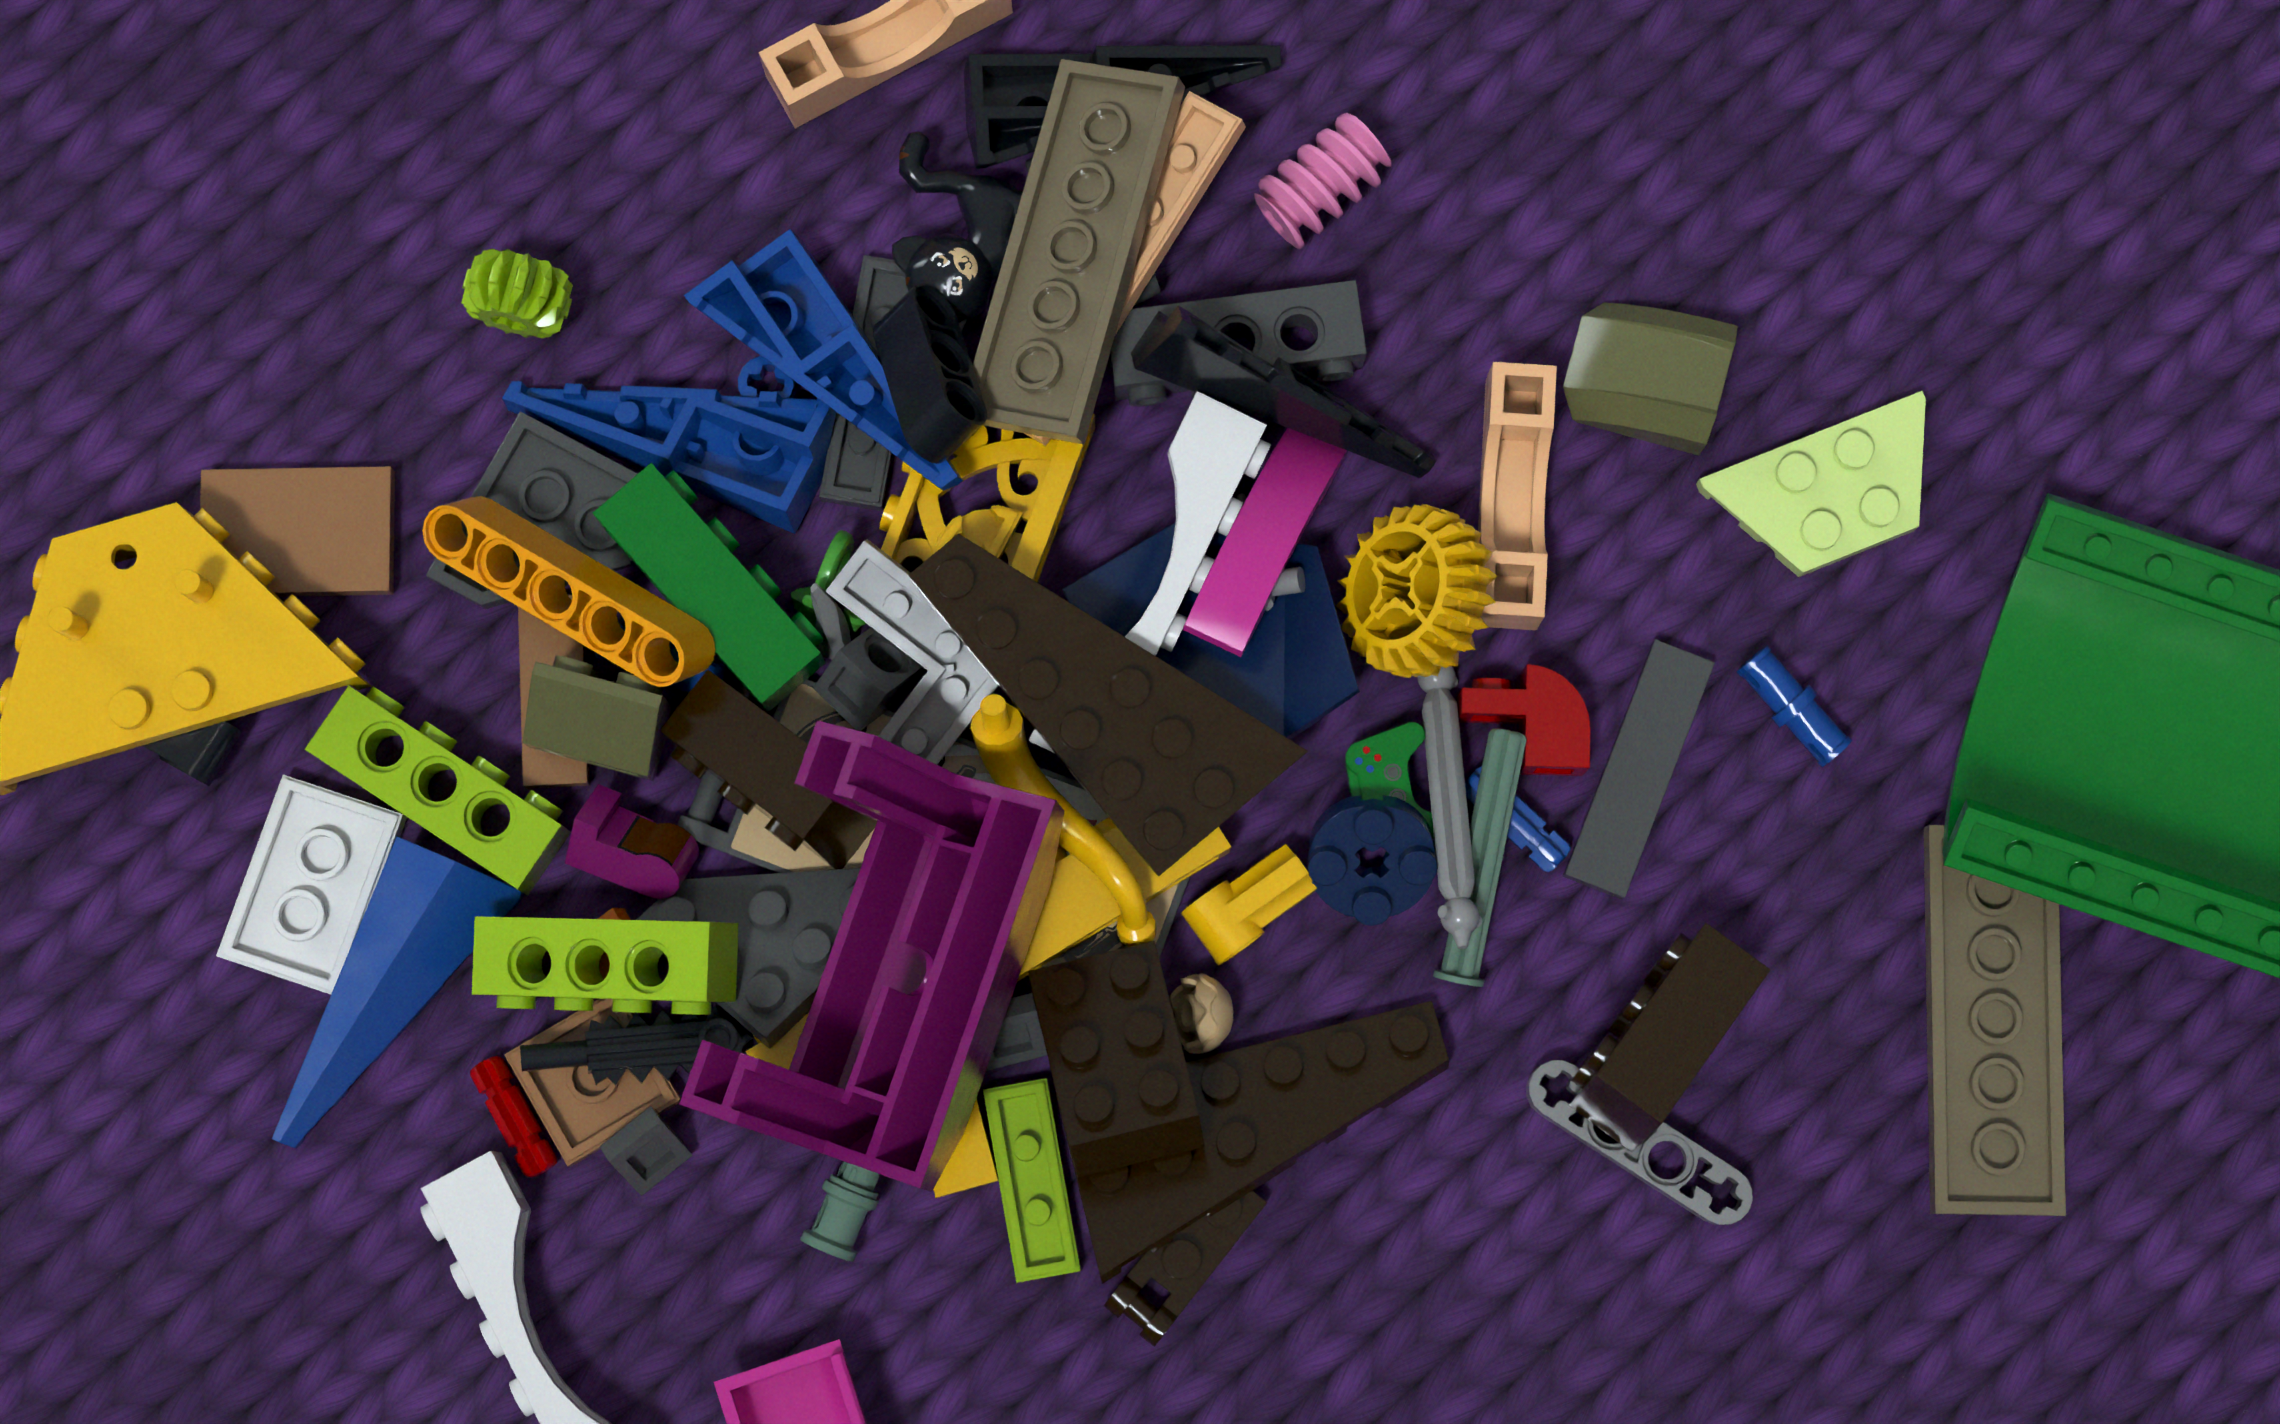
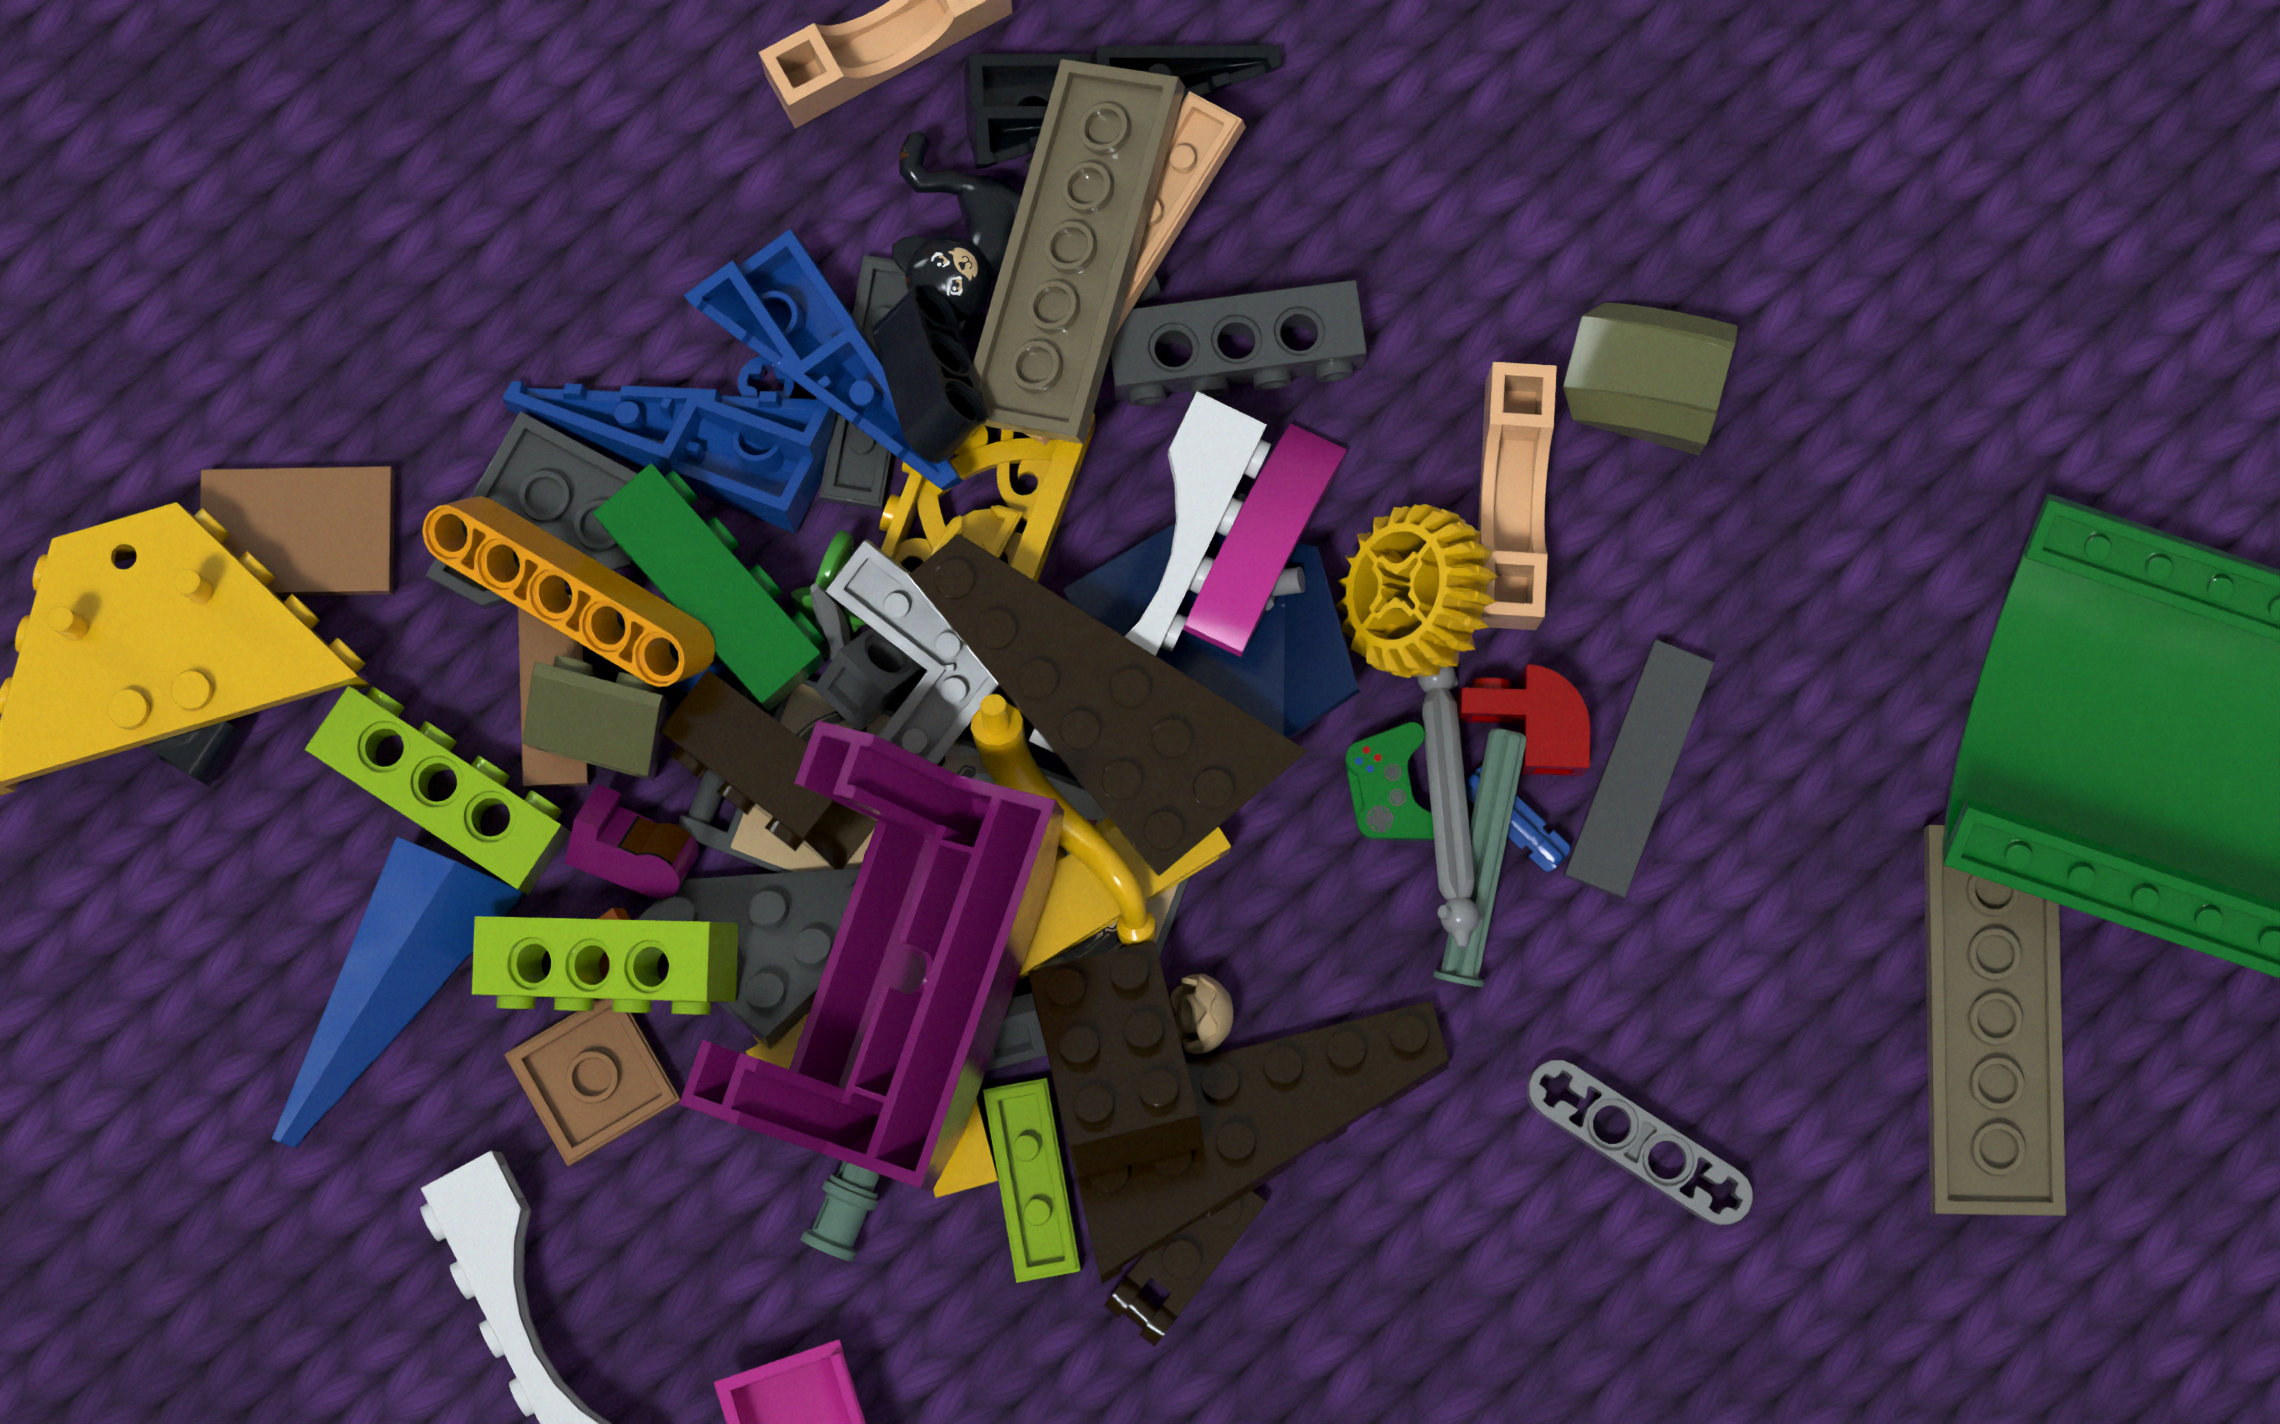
(309, 883): white tile -> none
(513, 1116): red axle -> none
(517, 293): lime gear -> none
(613, 1050): black piece -> none
(645, 1151): dark grey plate -> none
(1207, 361): black wedge -> none
(1236, 912): yellow piece -> none
(1320, 178): bright pink piece -> none
(1371, 892): dark blue plate -> none
(1665, 1035): dark brown brick -> none
(1794, 706): blue pin -> none
(1832, 488): yellowish green wing -> none

